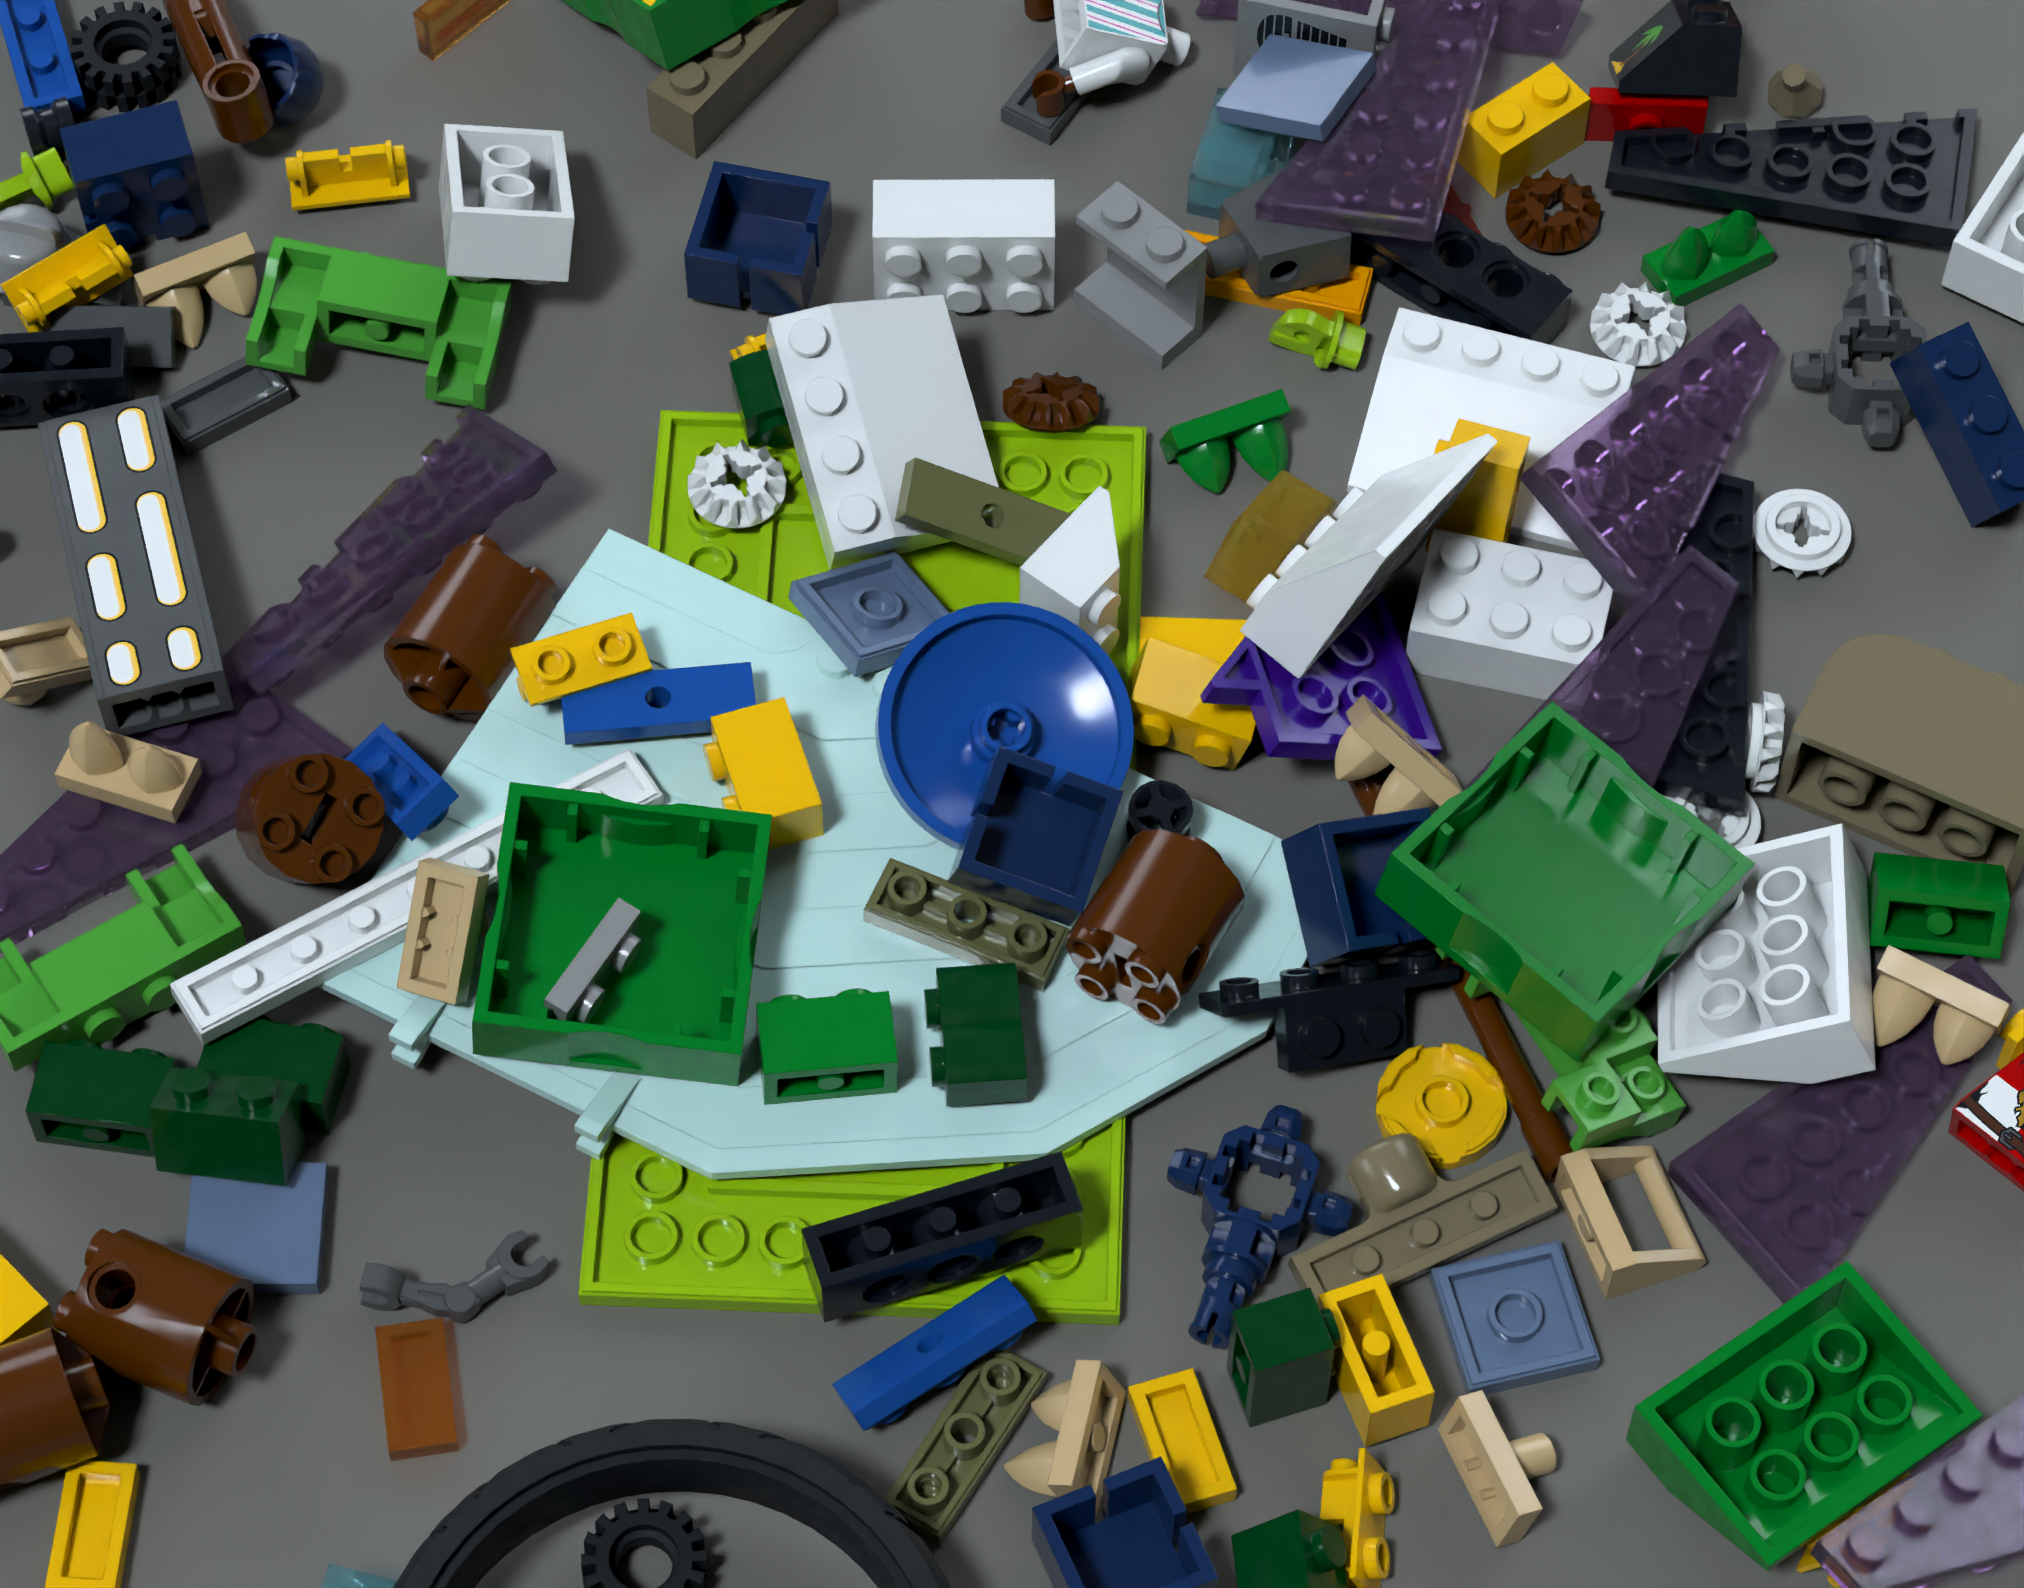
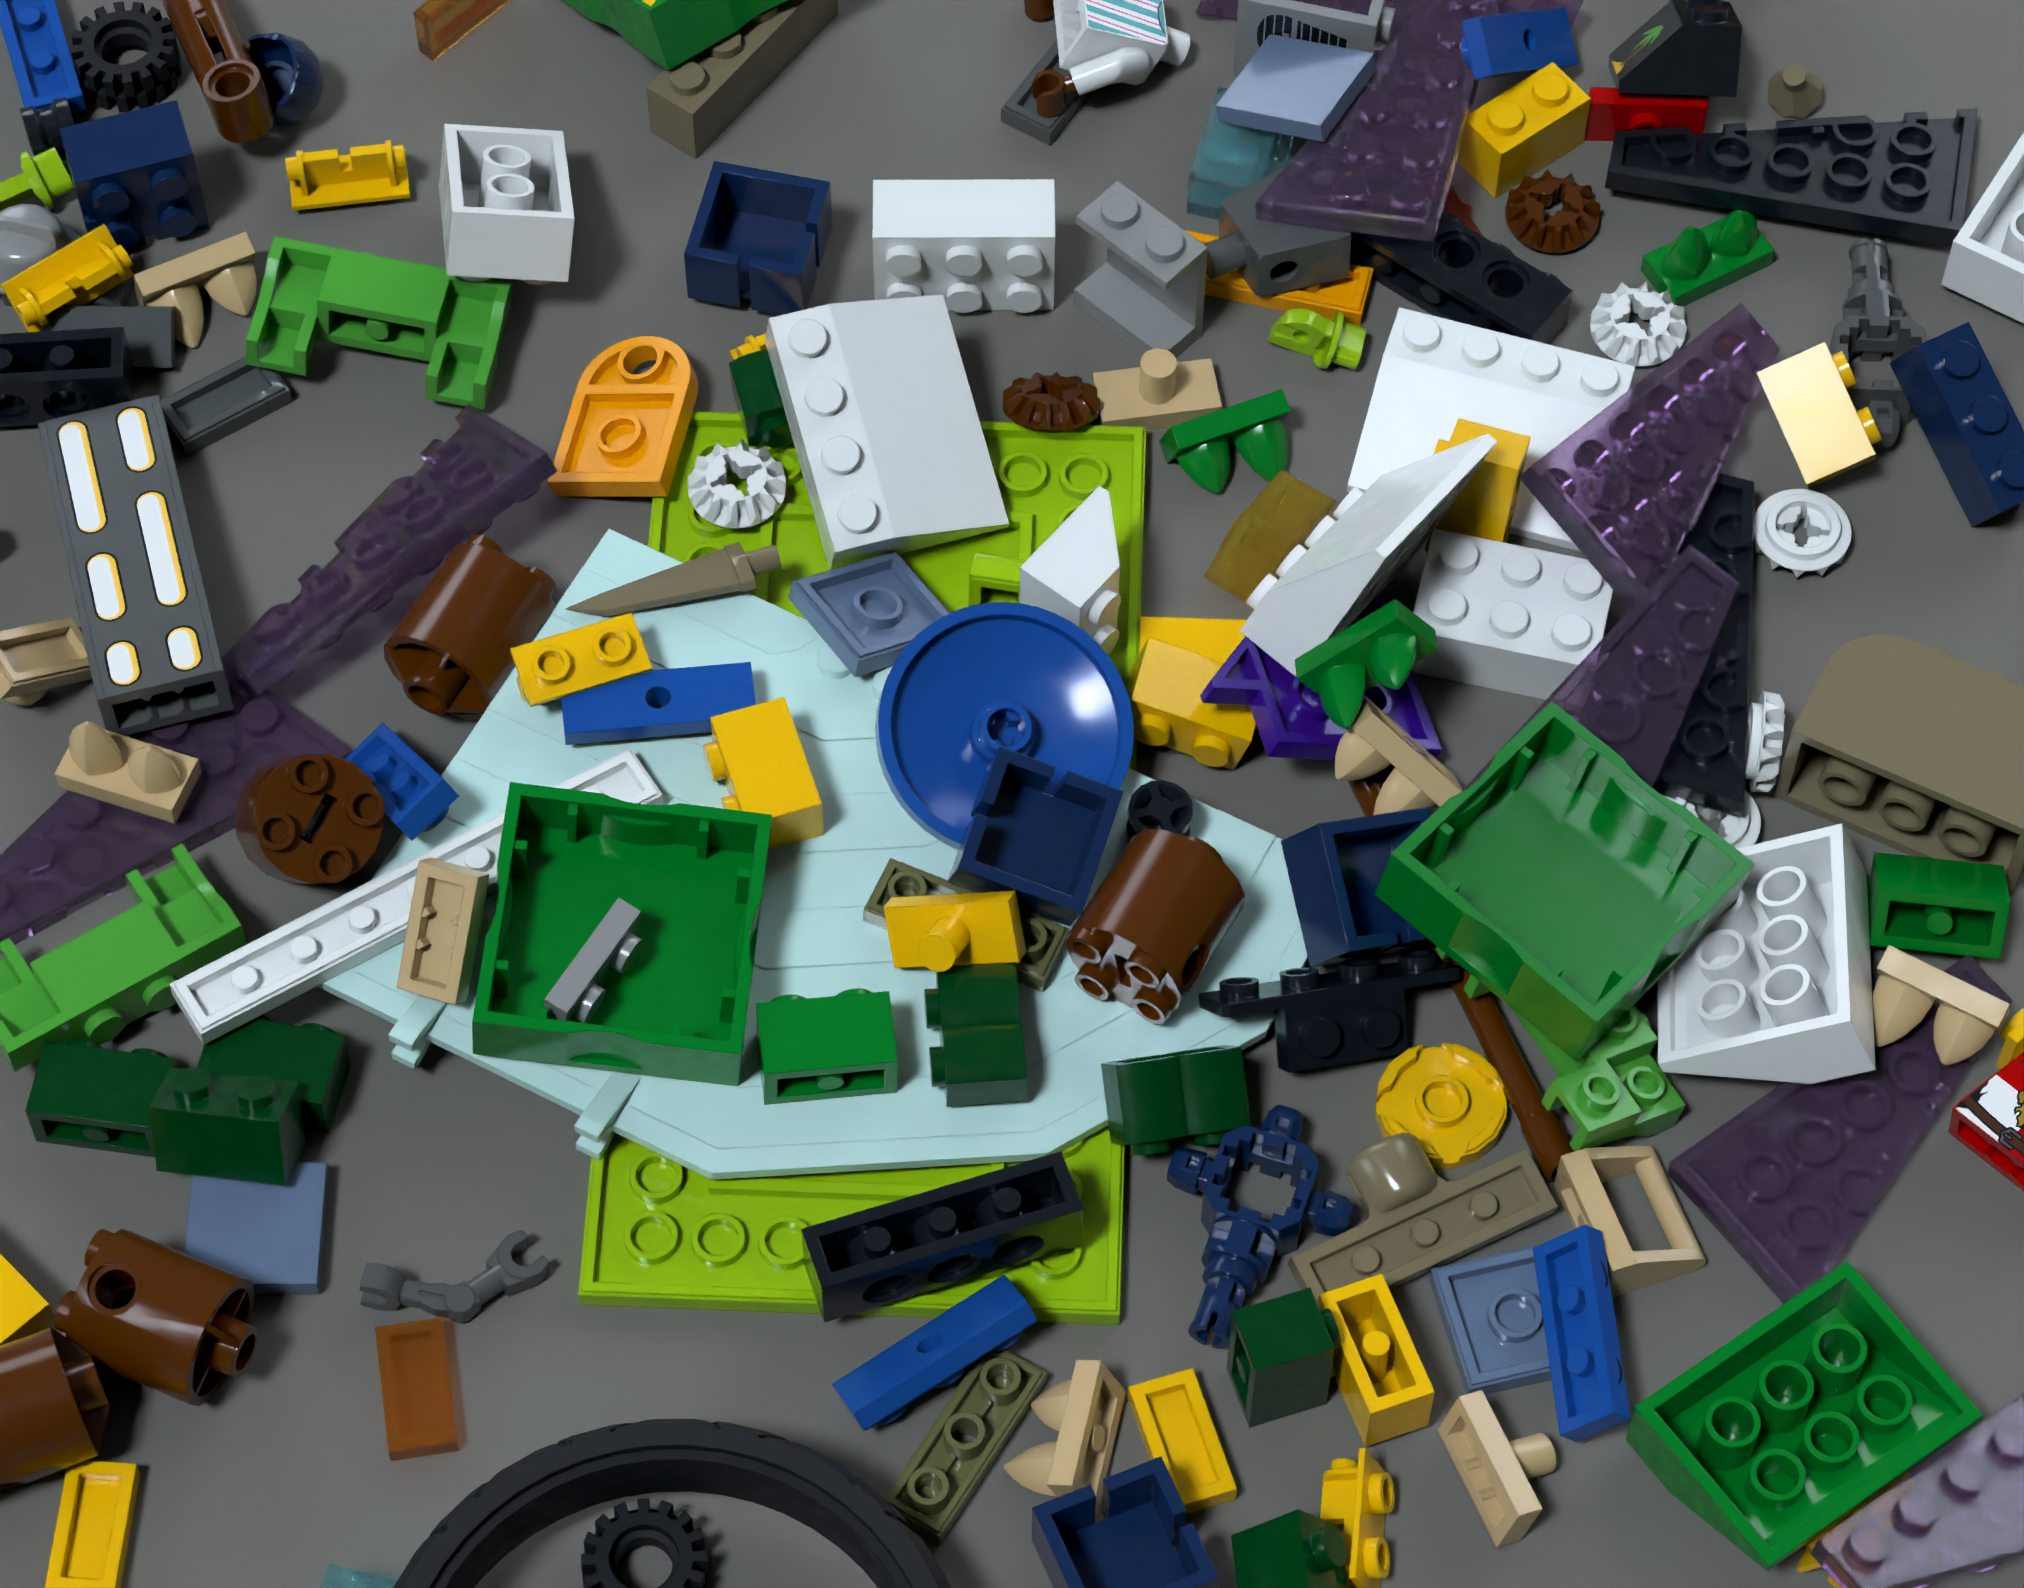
(624, 425): none -> light orange tile
(702, 577): none -> dark tan bar
(954, 509): olive tile -> none
(954, 930): none -> yellow tile
(994, 579): none -> lime brick
(1157, 392): none -> tan tile
(1175, 1097): none -> dark green brick
(1364, 655): none -> green tile
(1517, 43): none -> blue tile
(1581, 1333): none -> blue plate
(1818, 414): none -> brick

